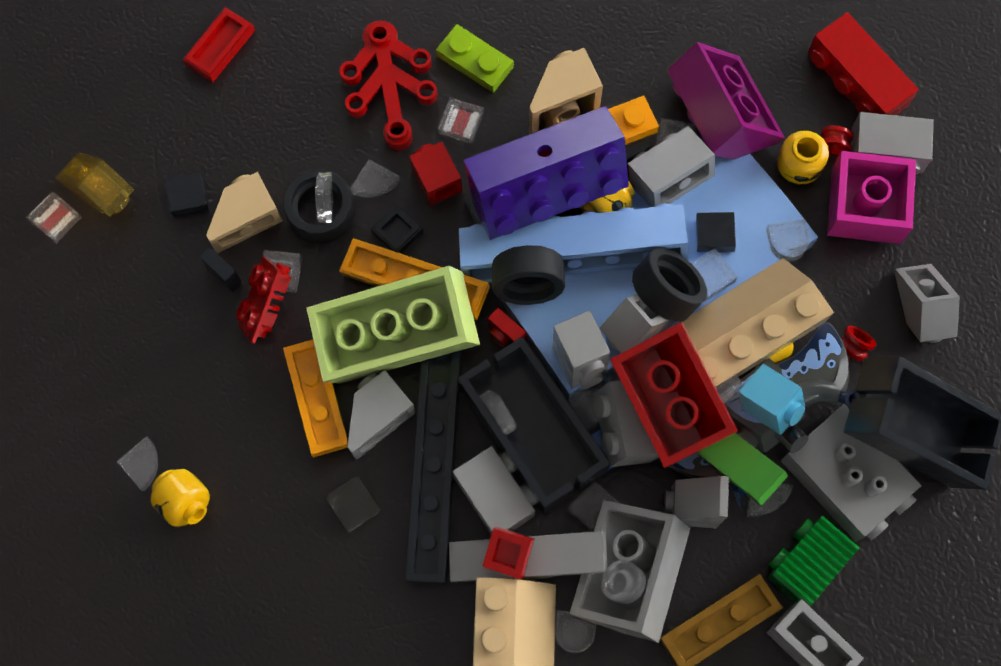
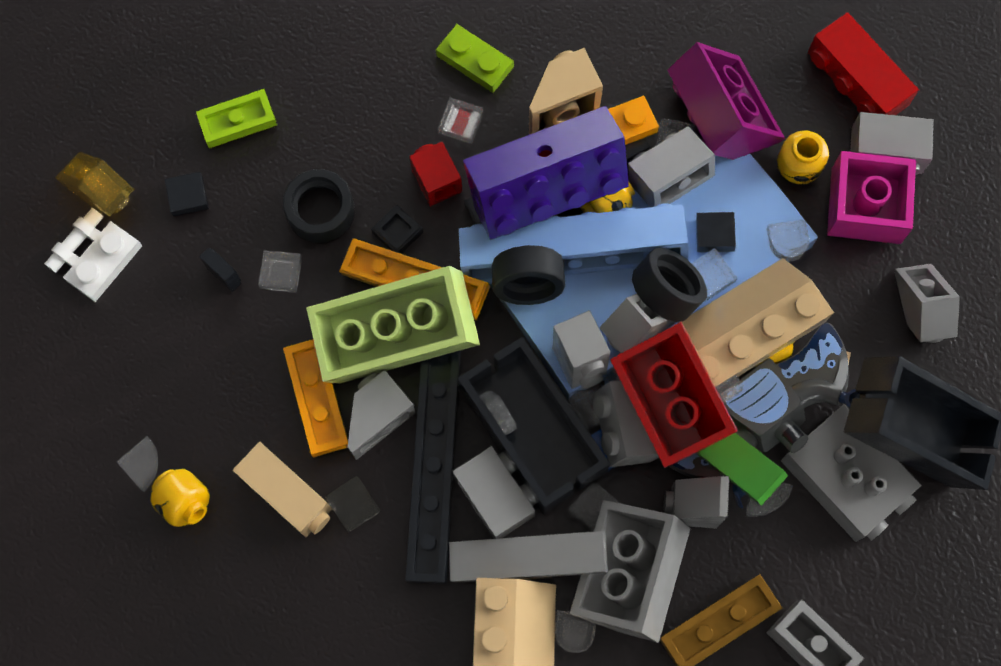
(54, 217): clear tile -> none
(101, 260): none -> white plate
(219, 44): red tile -> none
(236, 118): none -> lime plate
(242, 212): tan slope -> none
(253, 313): red hinge -> none
(284, 490): none -> tan brick
(324, 197): clear tile -> none
(374, 181): clear tile -> none
(387, 77): red plant -> none
(504, 329): red plate -> none
(508, 552): red plate -> none
(624, 581): clear tile -> none
(772, 399): medium azure brick -> none
(812, 561): green brick -> none
(837, 139): red bush -> none
(857, 343): red bush -> none

